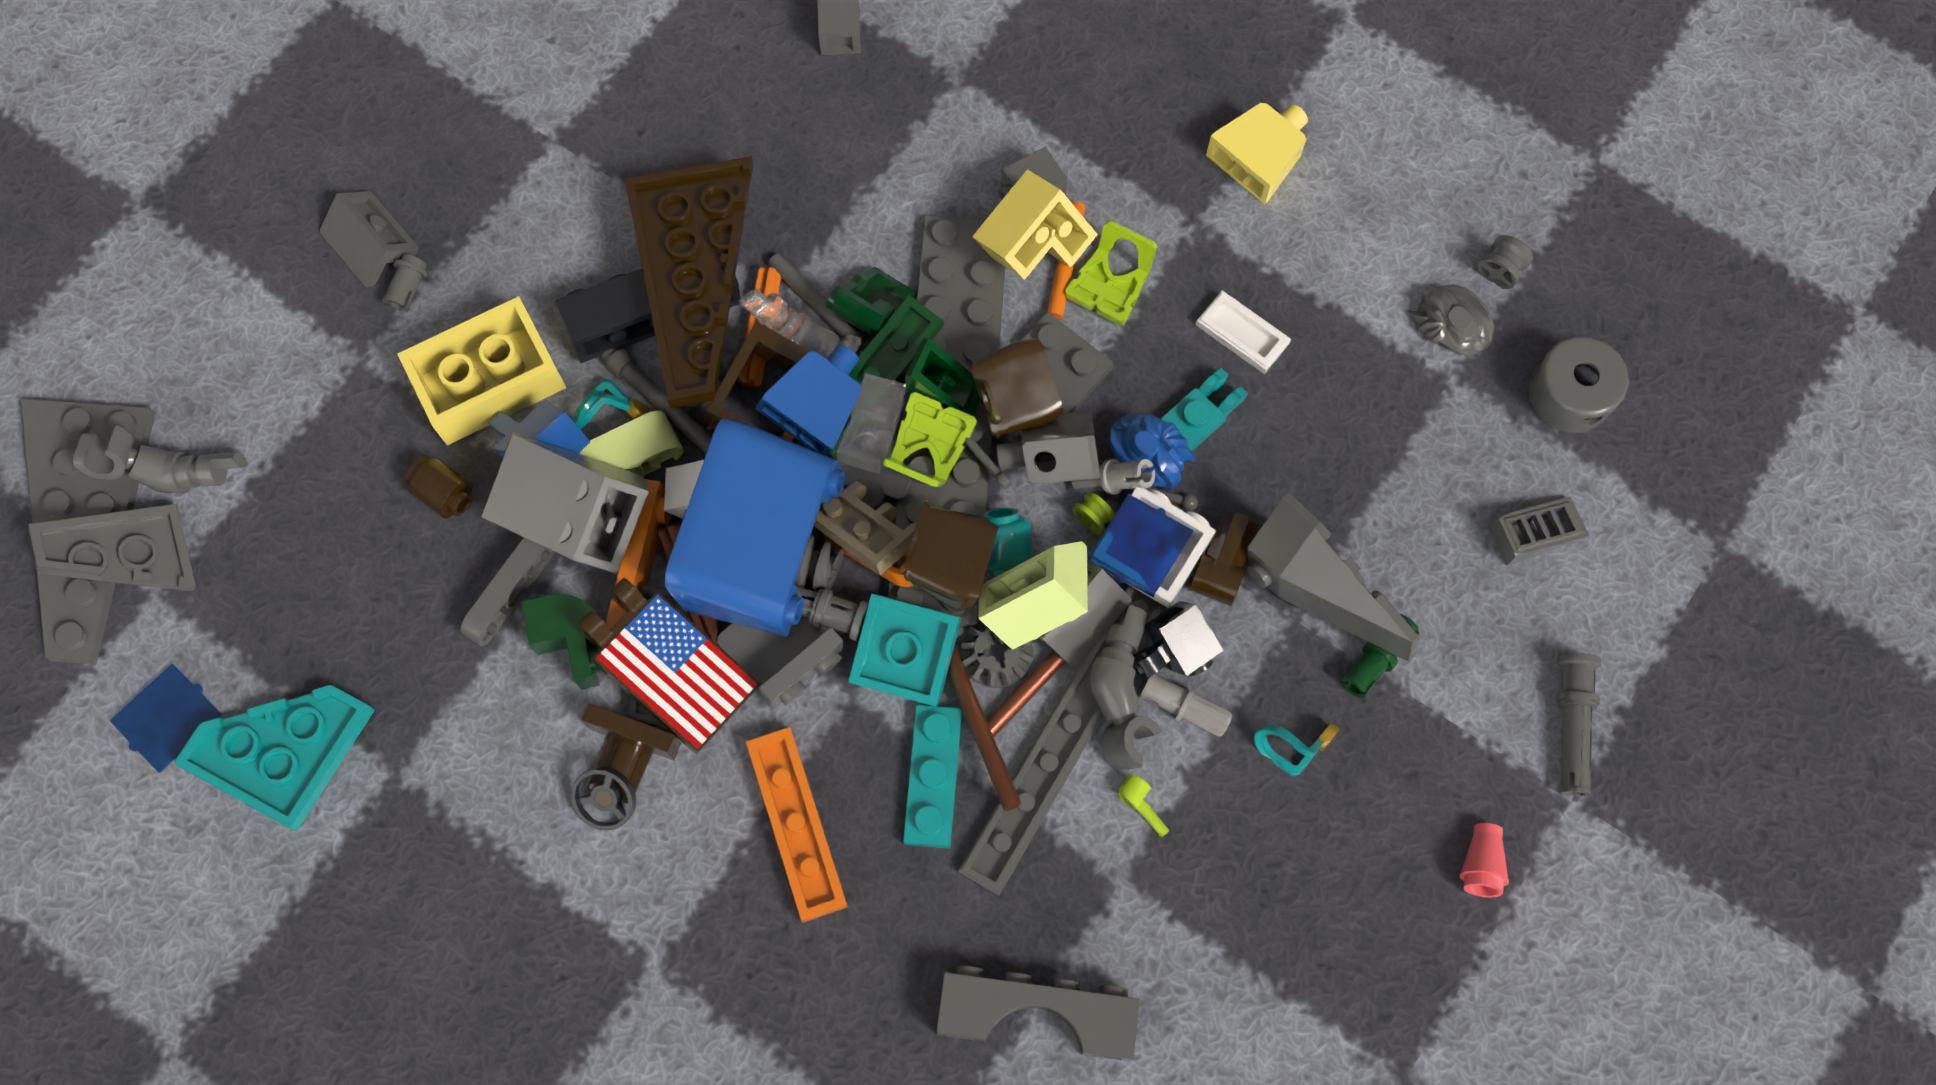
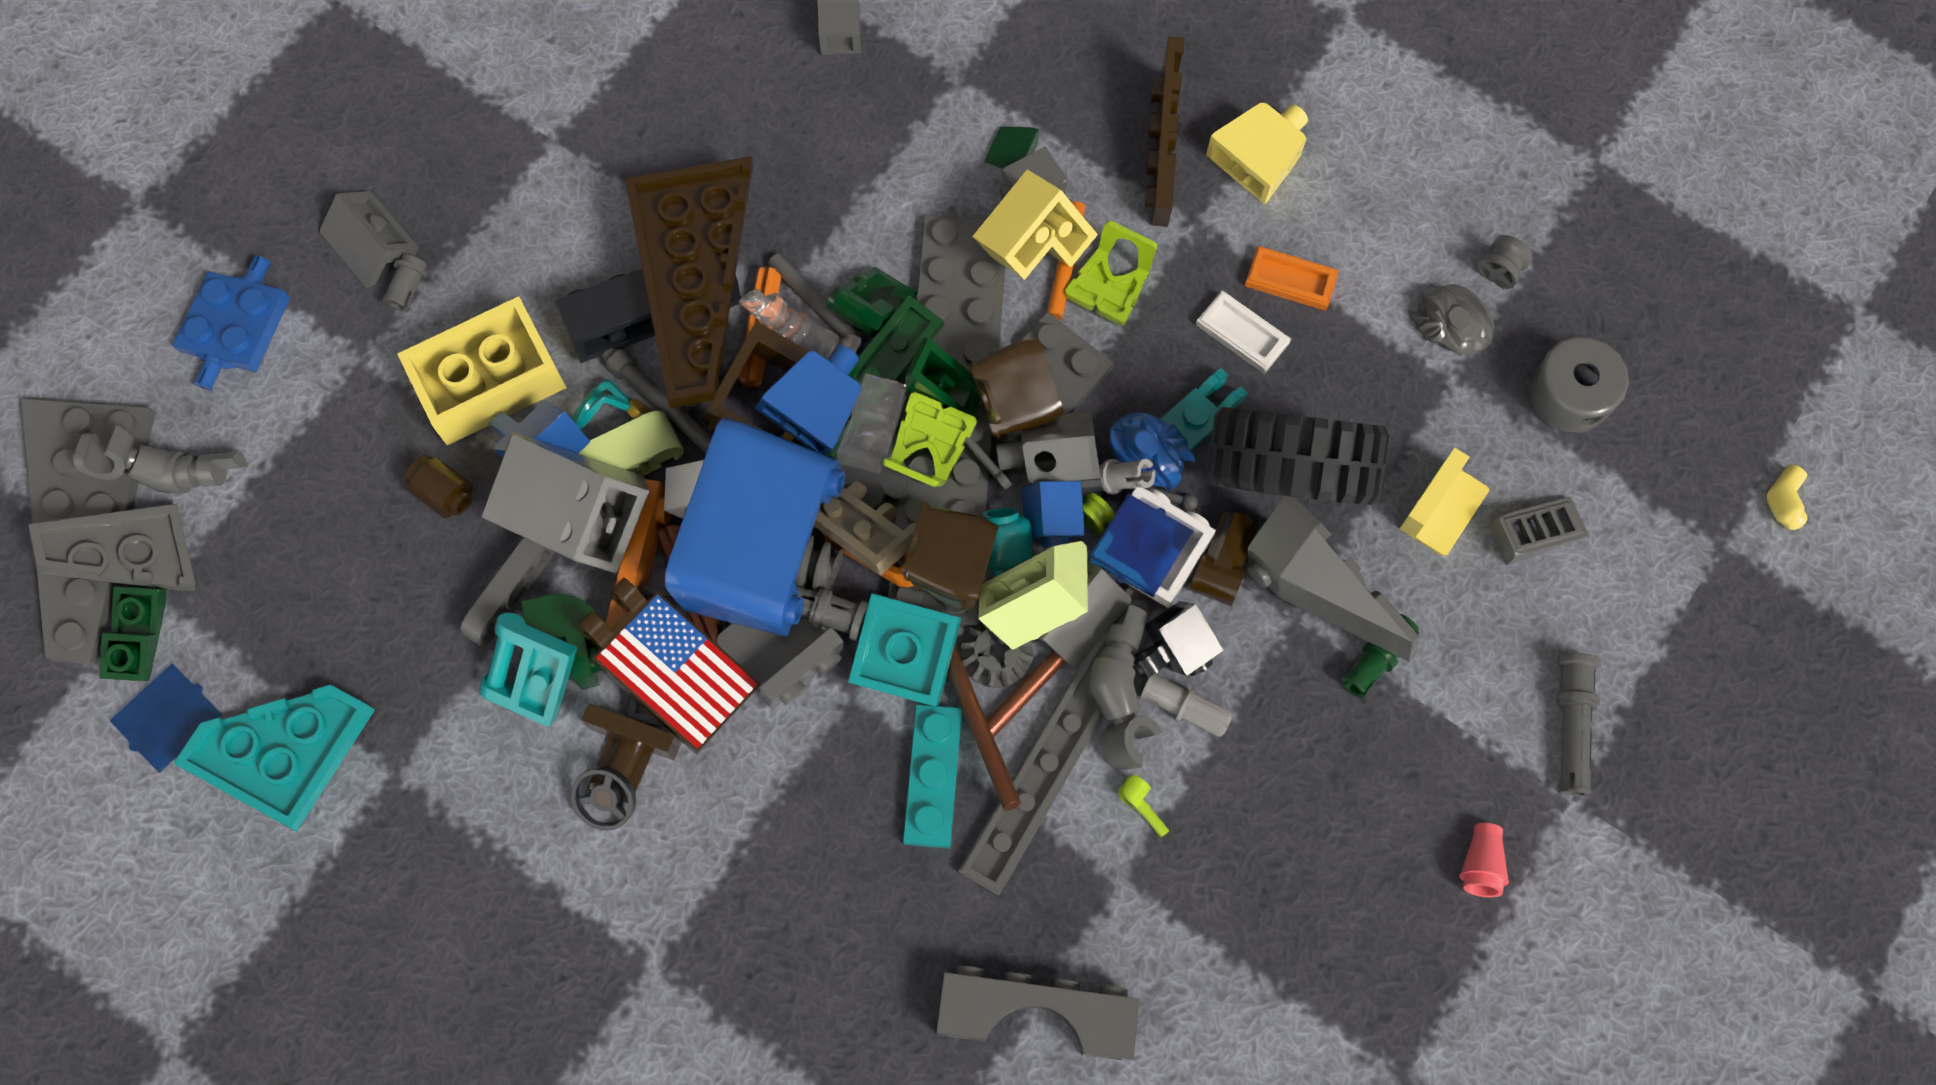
(134, 633): none -> dark green slope
(231, 322): none -> blue plate
(541, 672): none -> teal plate
(796, 825): orange plate -> none
(1012, 145): none -> dark green slope
(1054, 511): none -> blue brick
(1164, 128): none -> dark brown wing
(1265, 749): teal piece -> none
(1292, 278): none -> orange tile
(1298, 456): none -> black tyre
(1445, 505): none -> light yellow panel
(1785, 500): none -> light yellow arm

